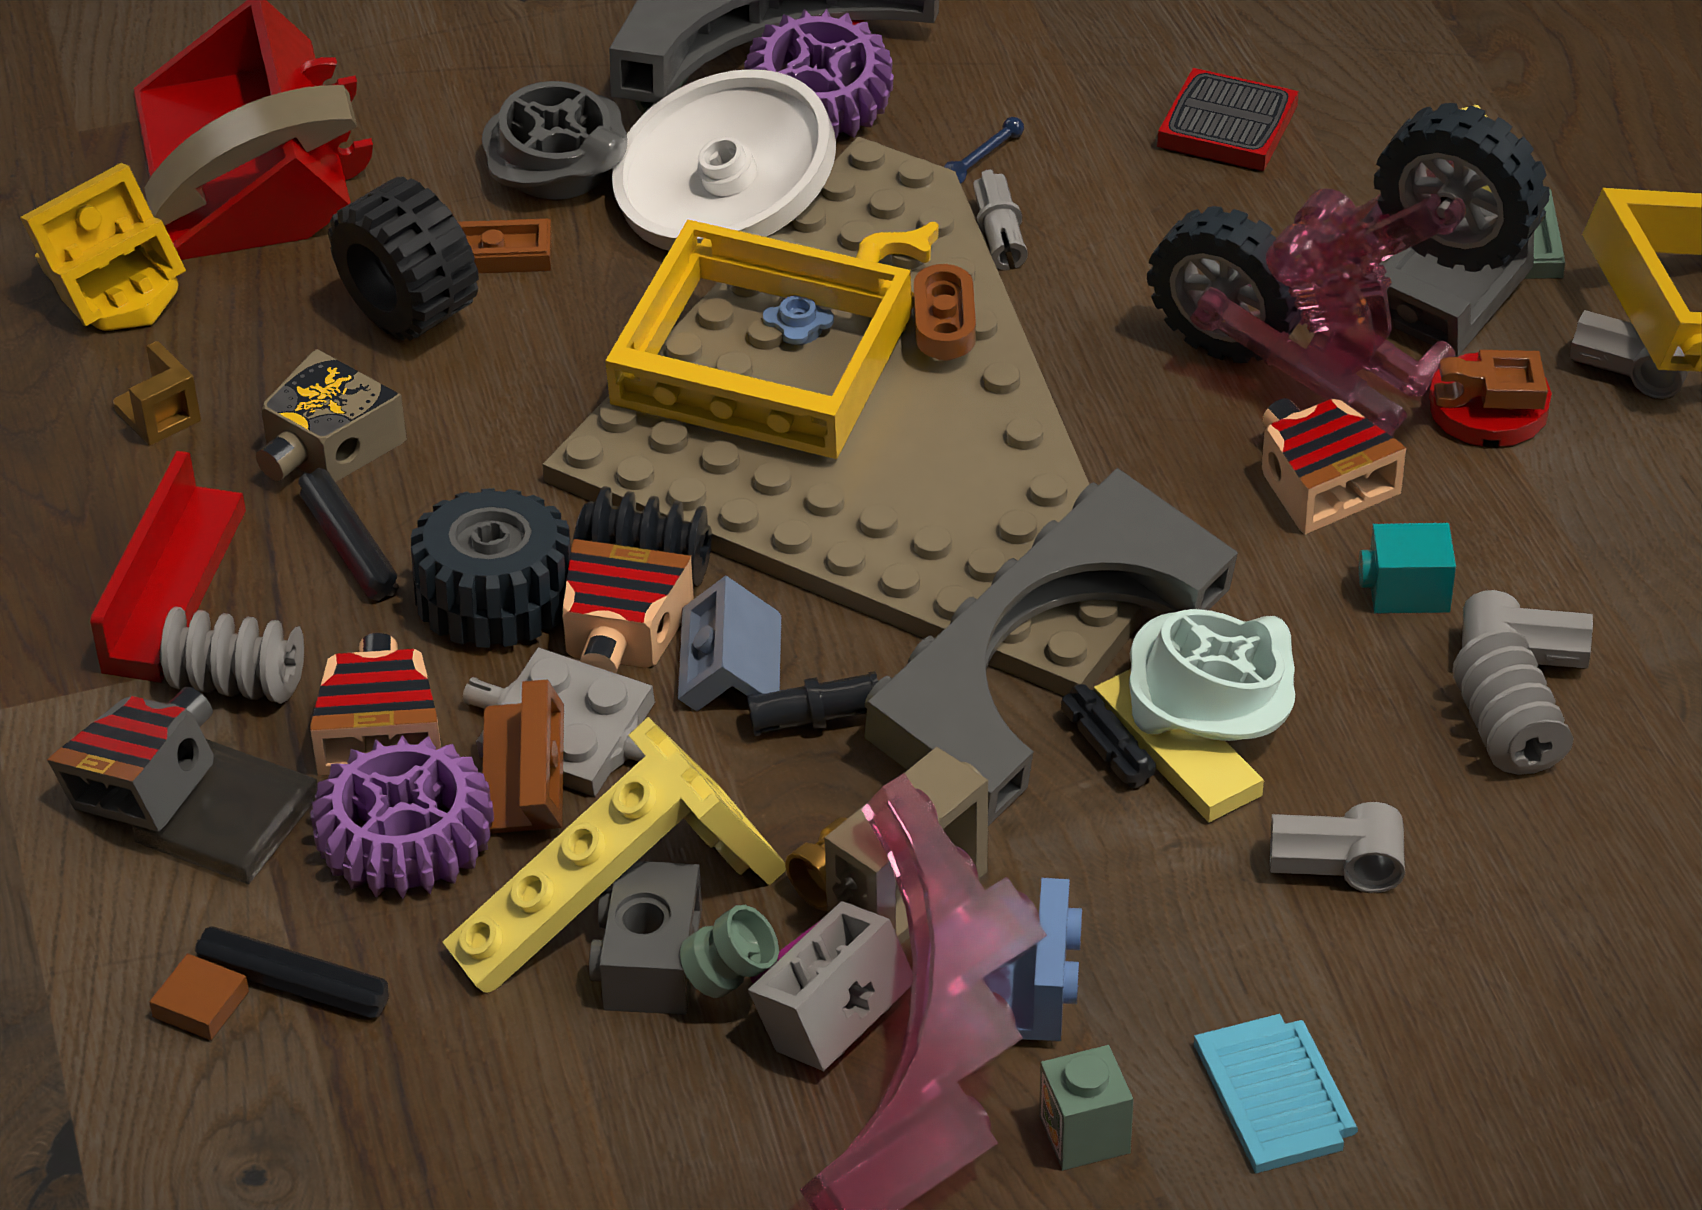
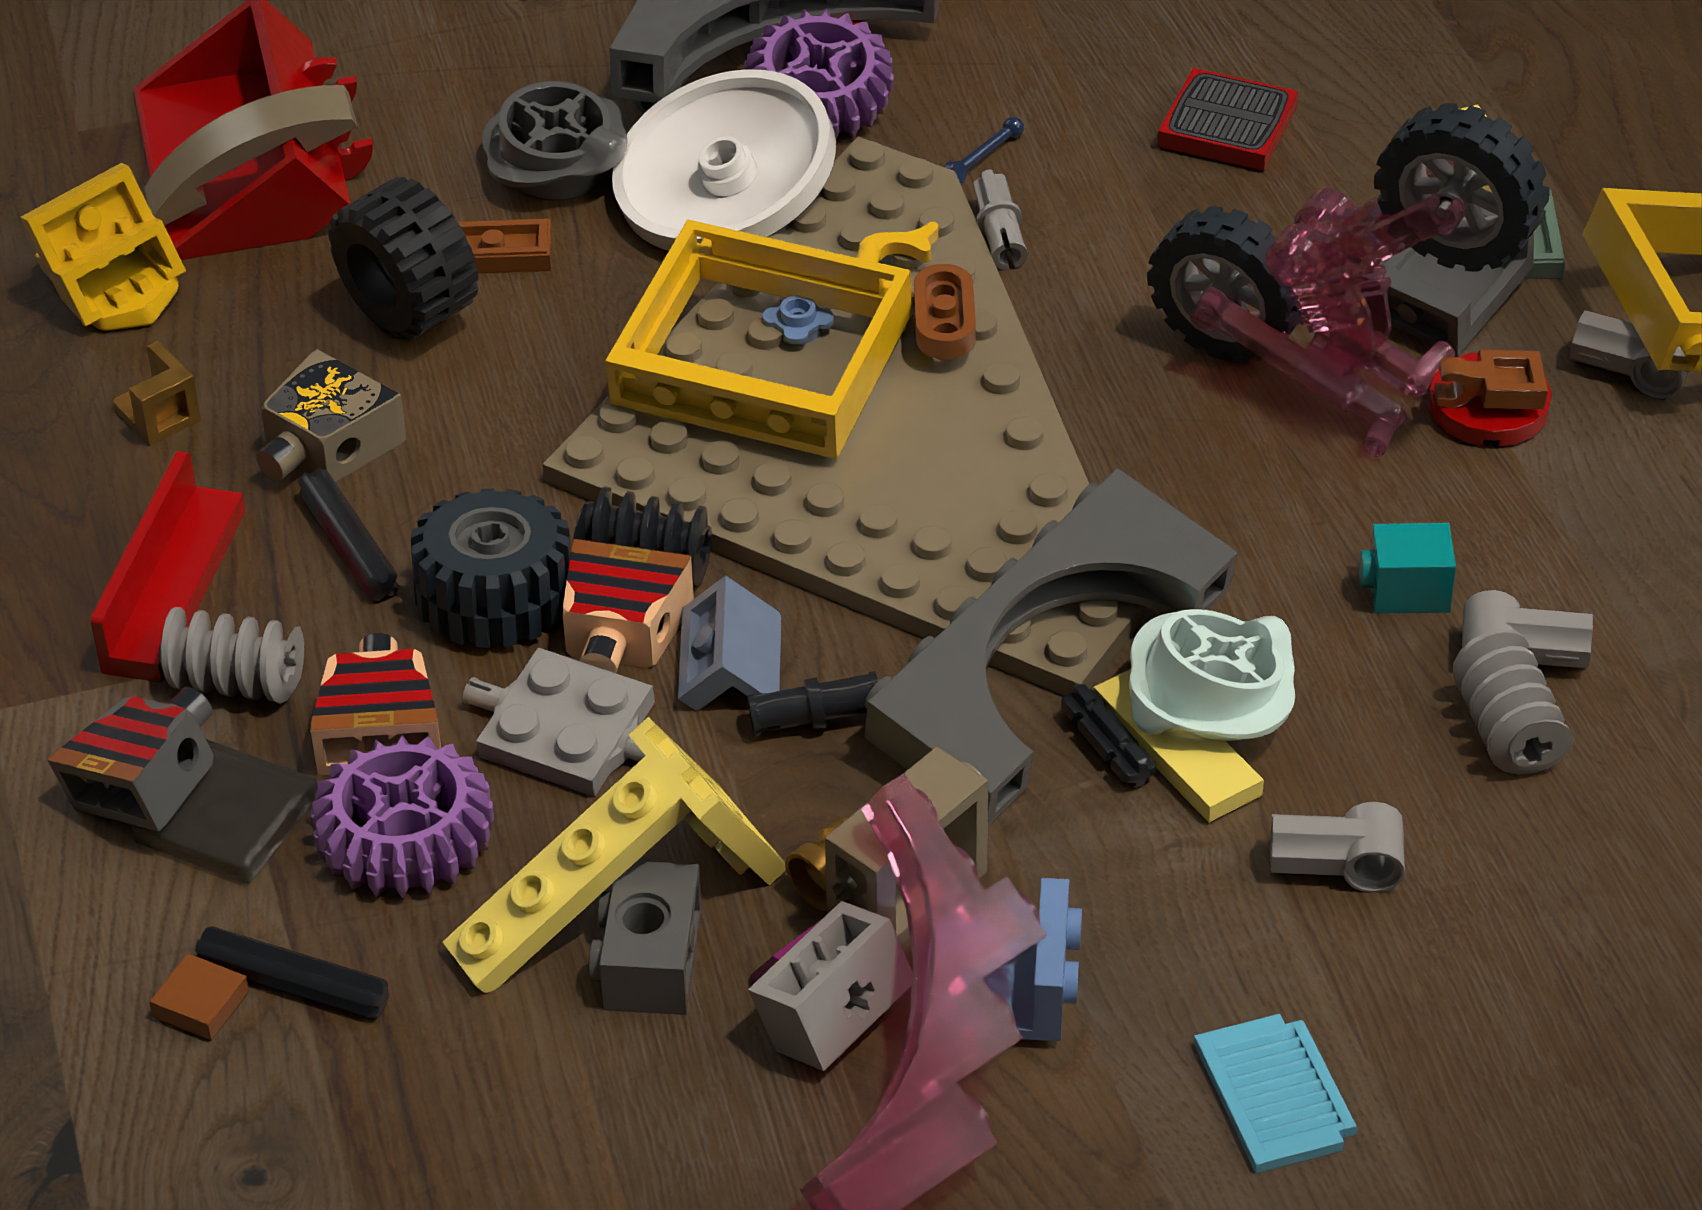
(525, 760): dark orange panel -> none
(718, 955): sand green wheel -> none
(1085, 1107): sand green brick -> none
(1328, 461): torso -> none

